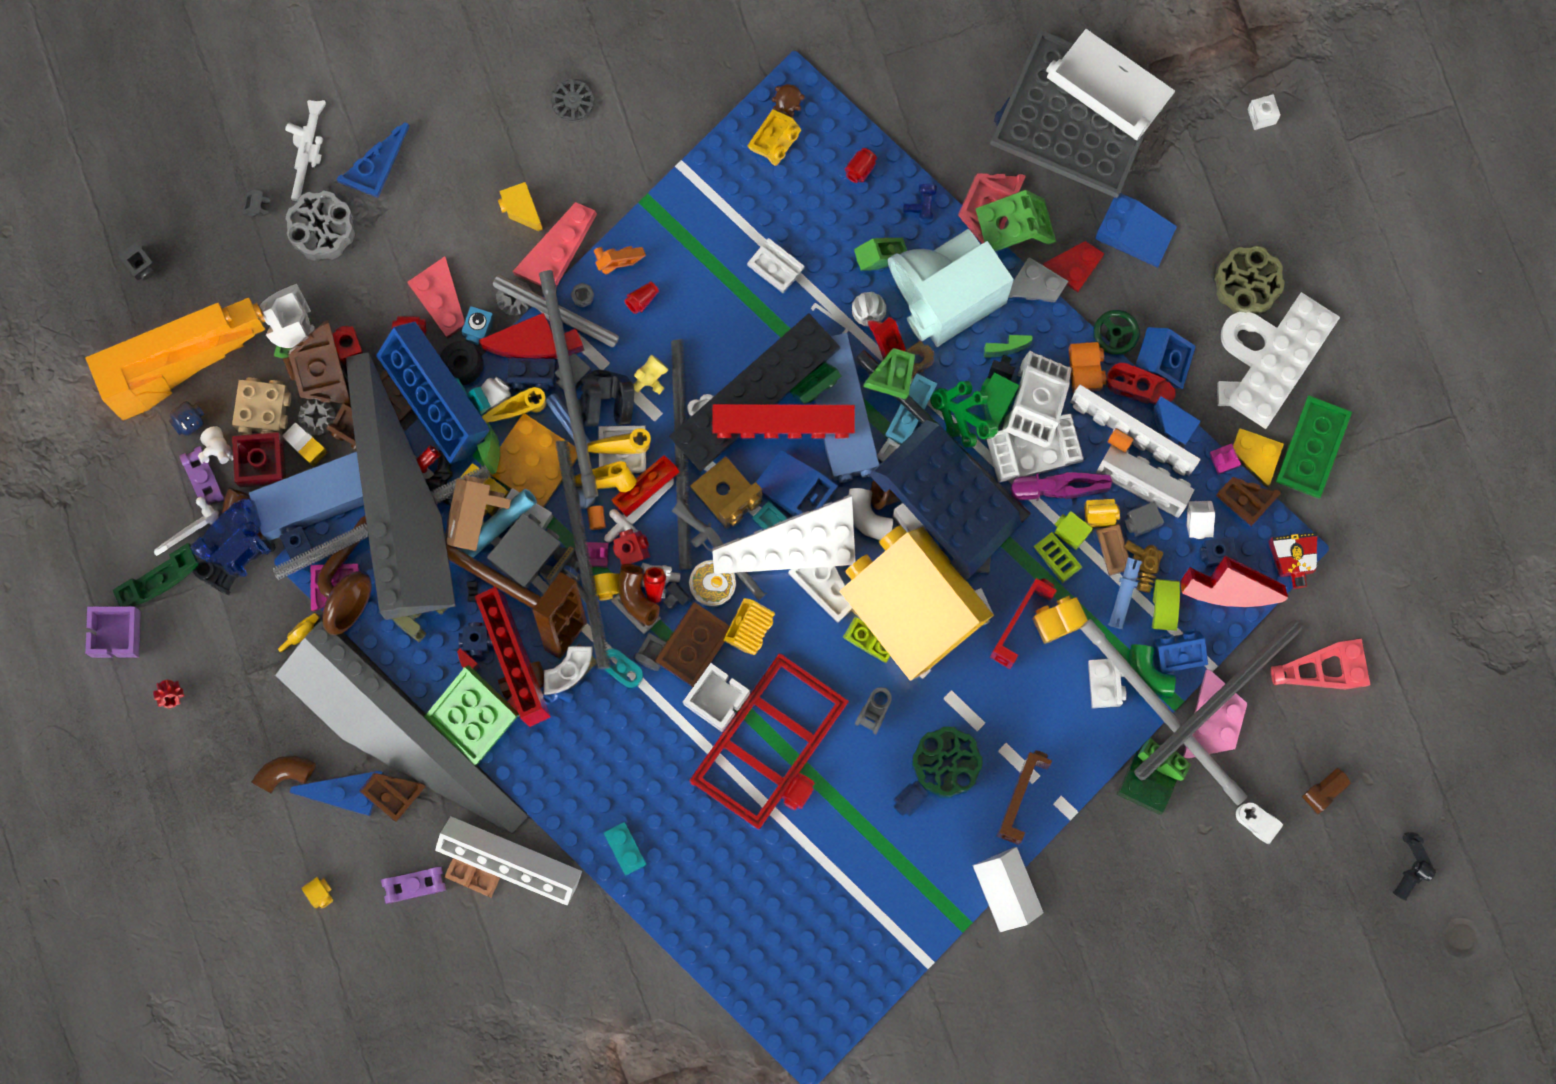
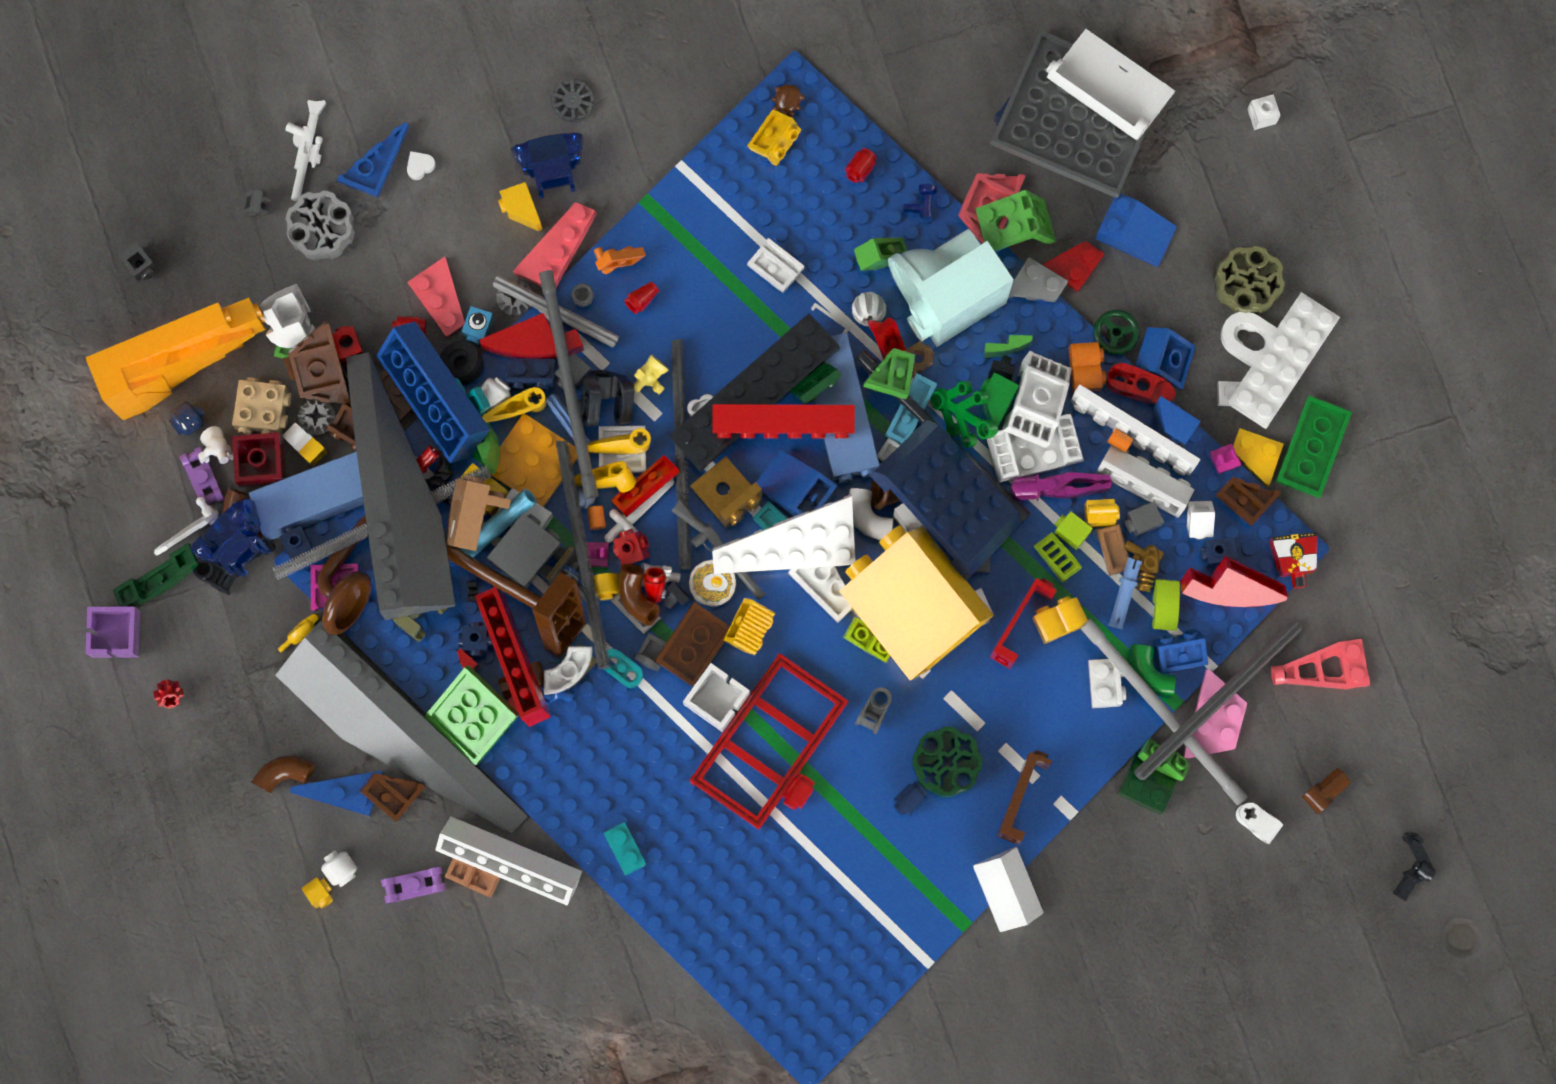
(339, 868): none -> white head
(419, 165): none -> white tile
(550, 159): none -> clear blue piece

